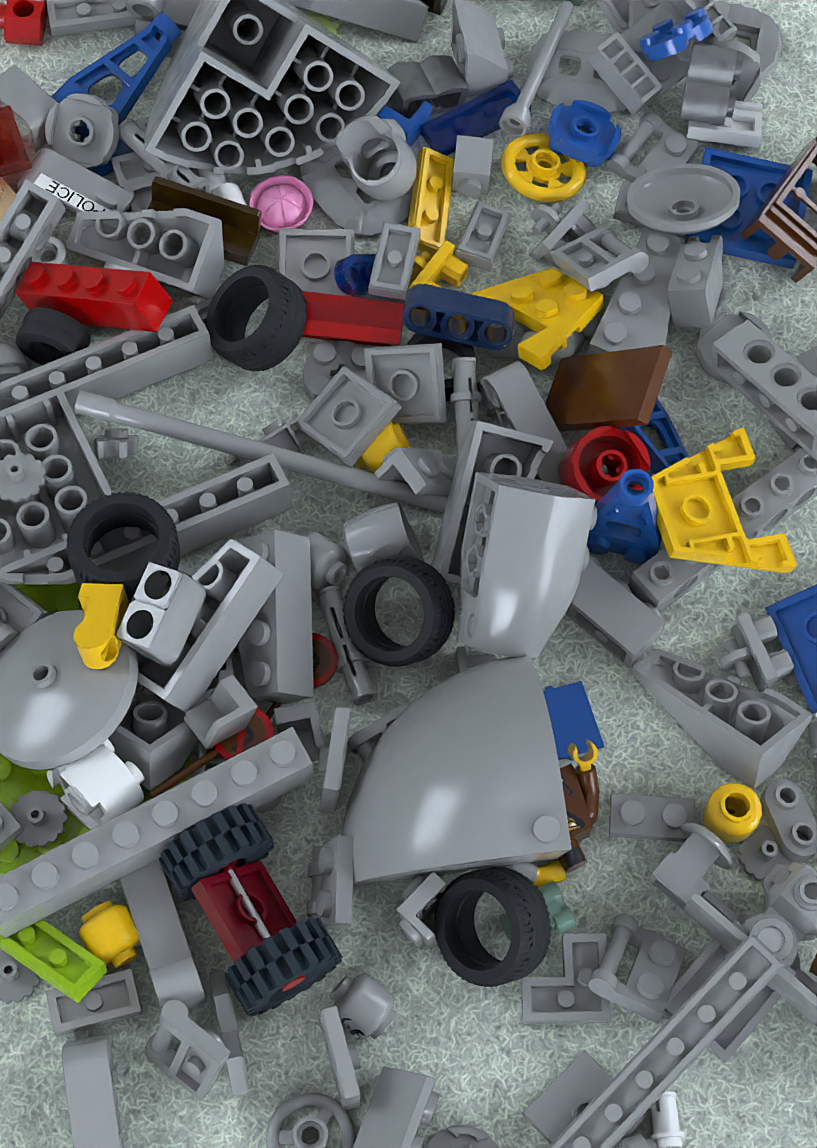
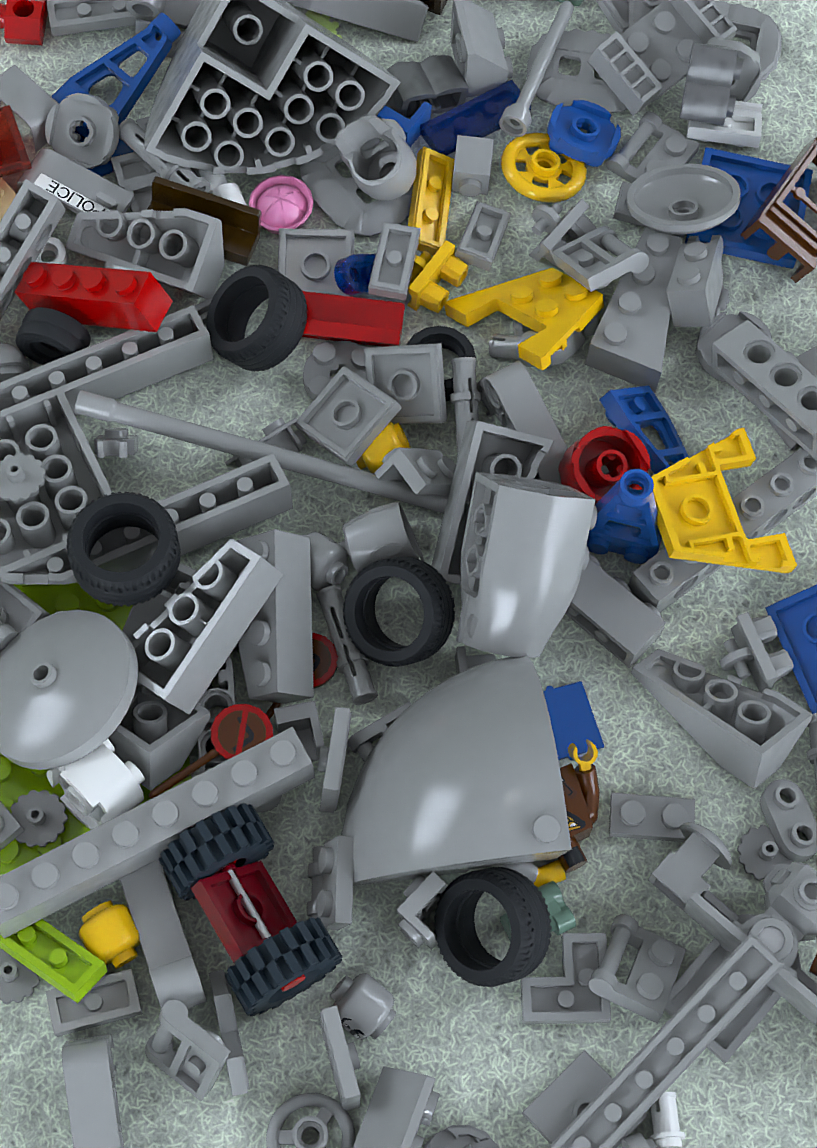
(104, 611): yellow leg -> none
(170, 626): light grey piece -> none
(223, 714): light grey panel -> none
(445, 303): dark blue beam -> none
(607, 388): reddish brown tile -> none
(672, 37): blue plate -> none
(744, 810): yellow head -> none

